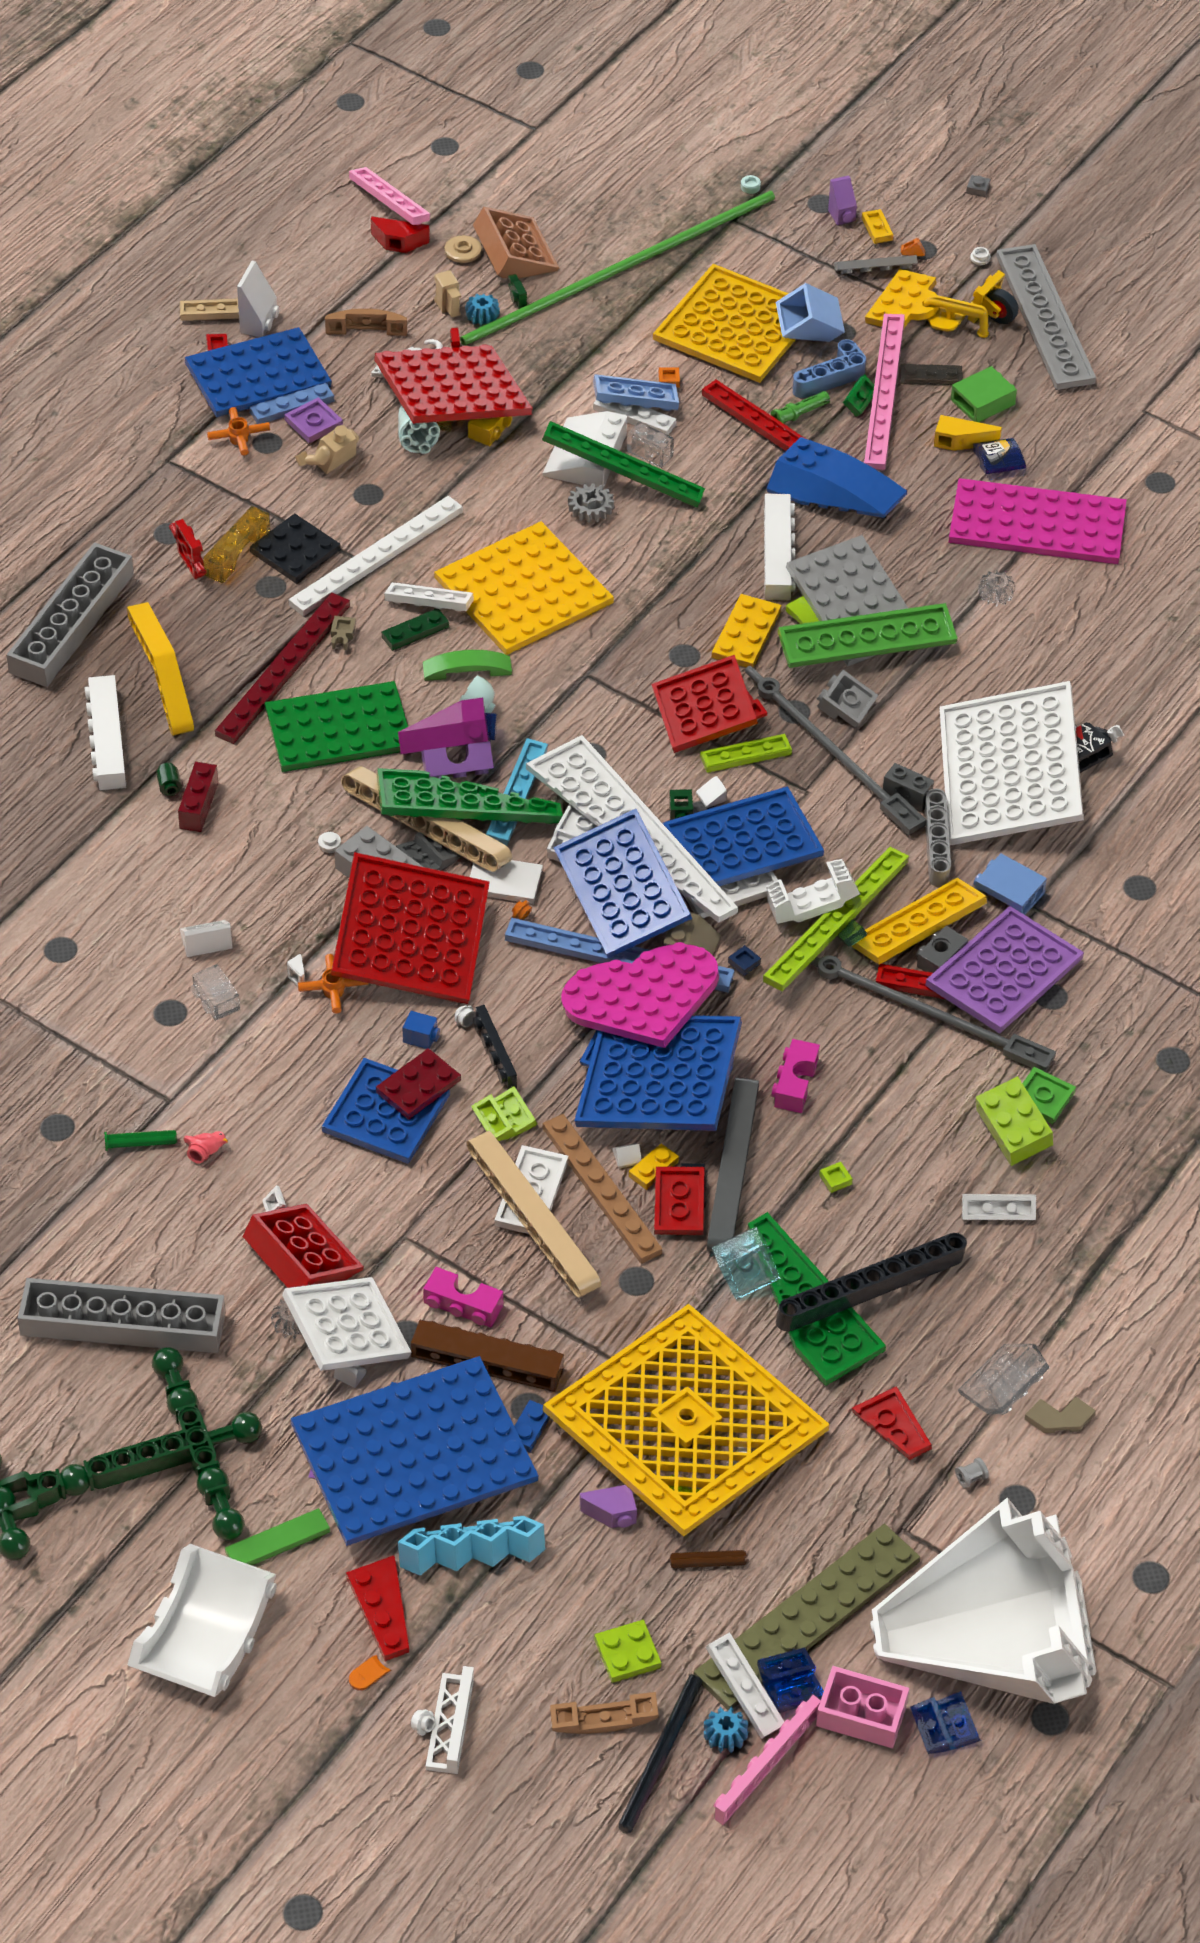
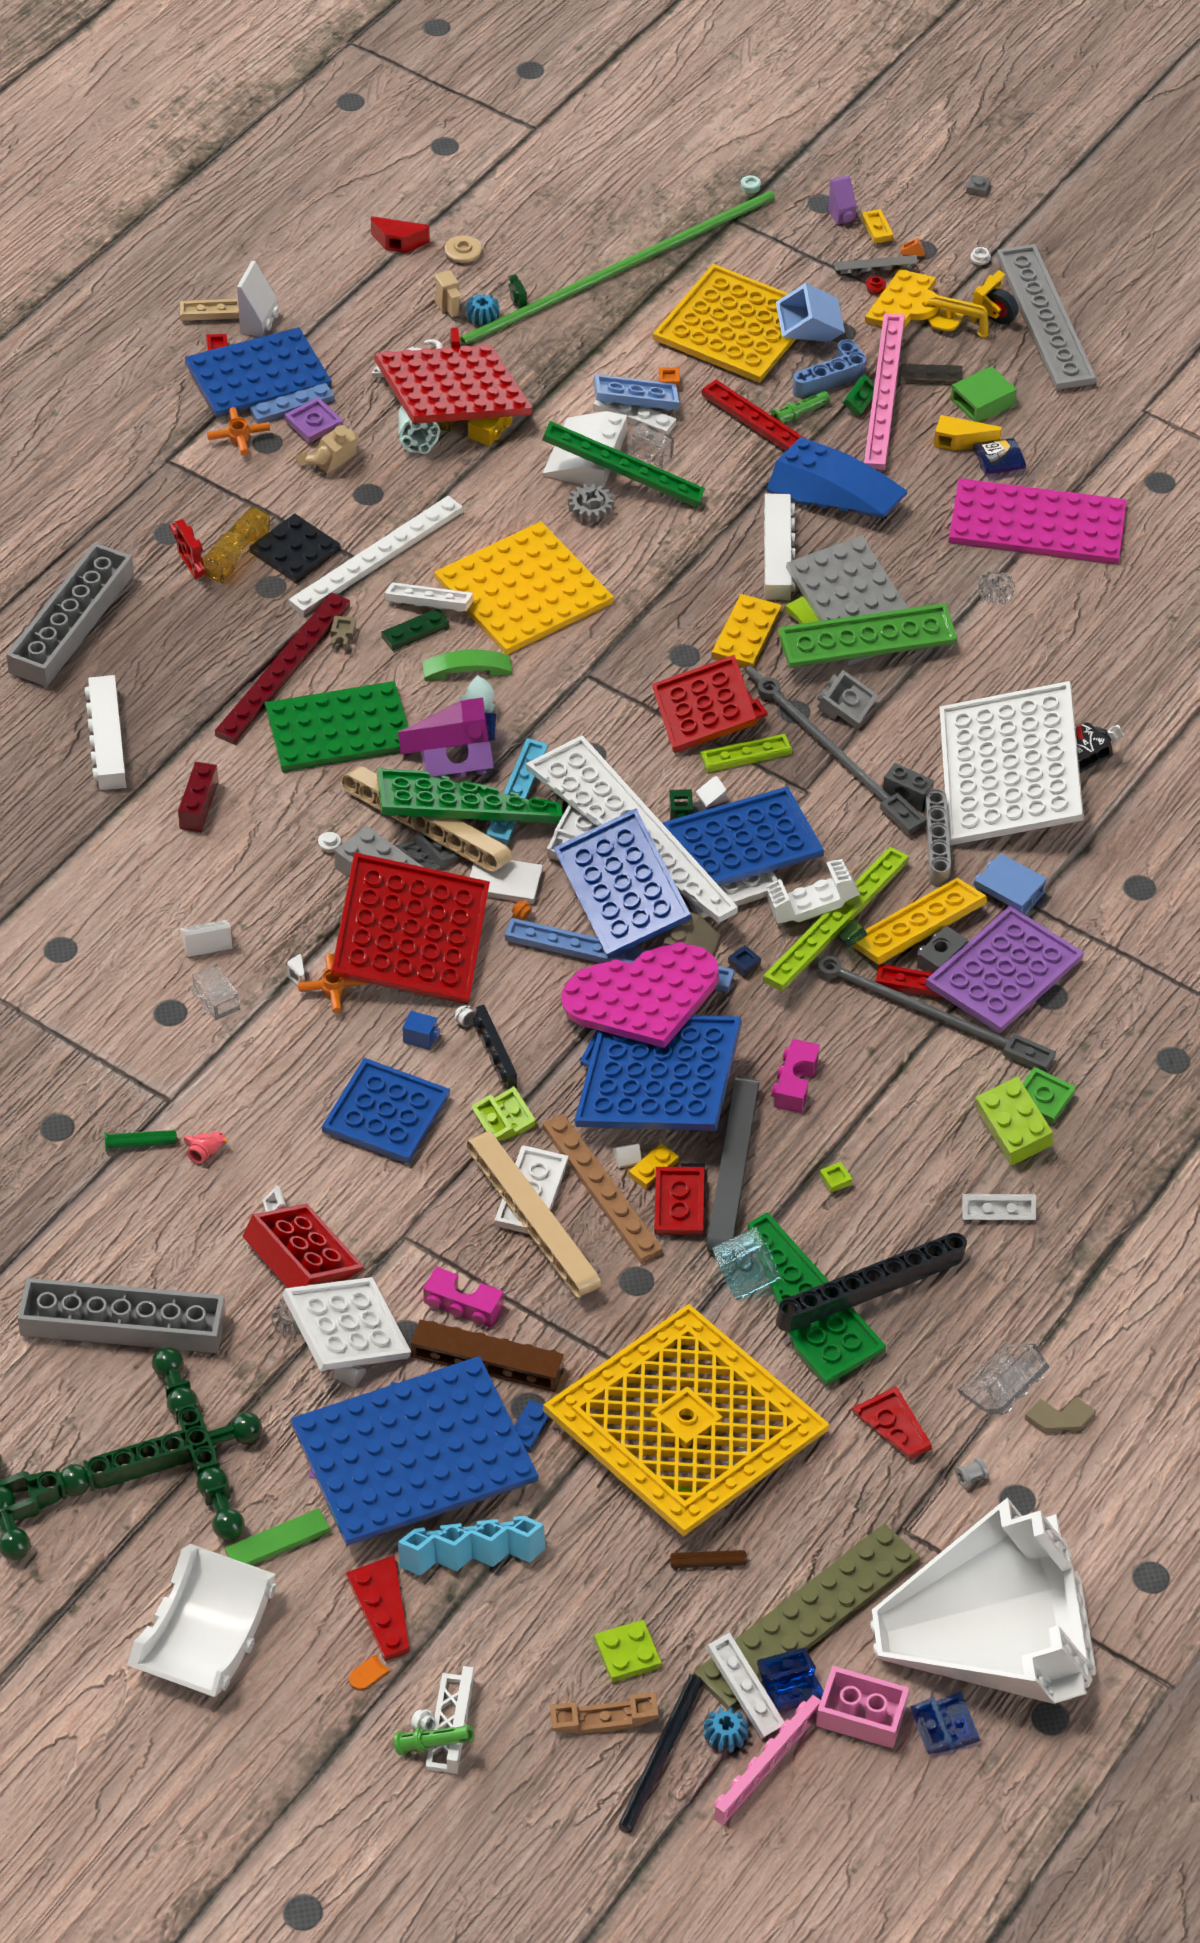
(165, 666): yellow beam -> none
(169, 779): dark green brick -> none
(366, 319): medium nougat slope -> none
(389, 196): bright pink plate -> none
(418, 1083): dark red plate -> none
(422, 1739): none -> bright green pin
(514, 243): nougat slope -> none
(610, 1506): medium lavender slope -> none
(875, 285): none -> red plate

